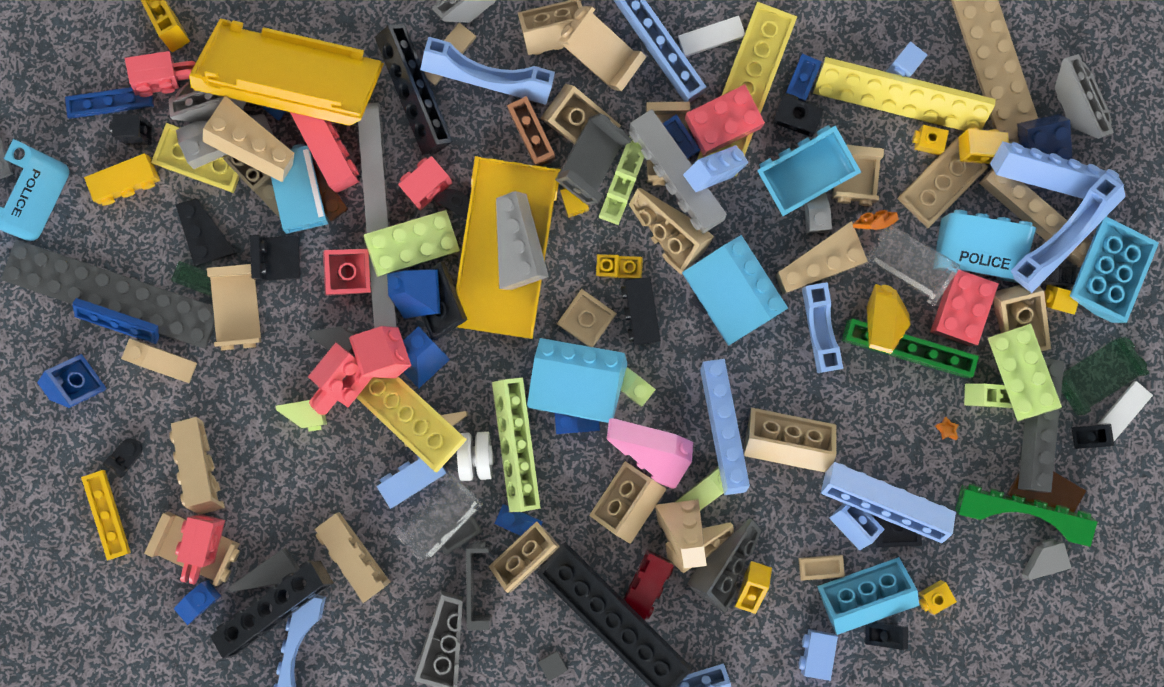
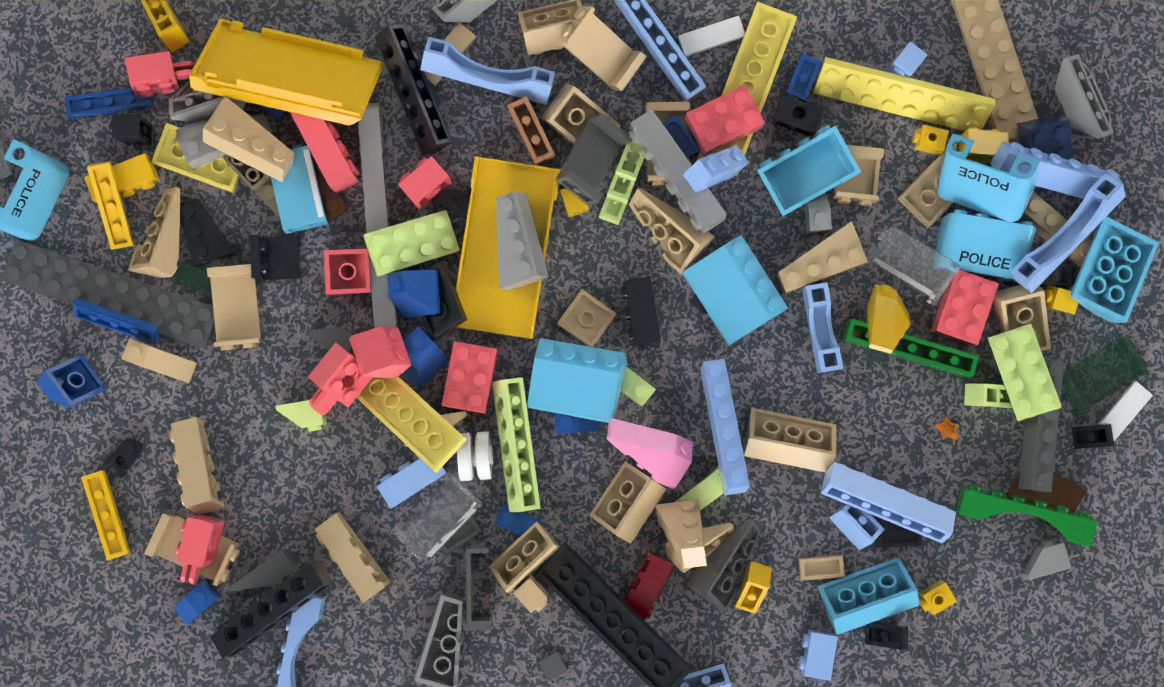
(110, 205): none -> yellow plate
(161, 248): none -> tan wedge
(470, 377): none -> coral brick
(531, 594): none -> tan brick
(619, 266): yellow slope -> none
(876, 221): orange slope -> none
(984, 187): none -> medium azure windscreen

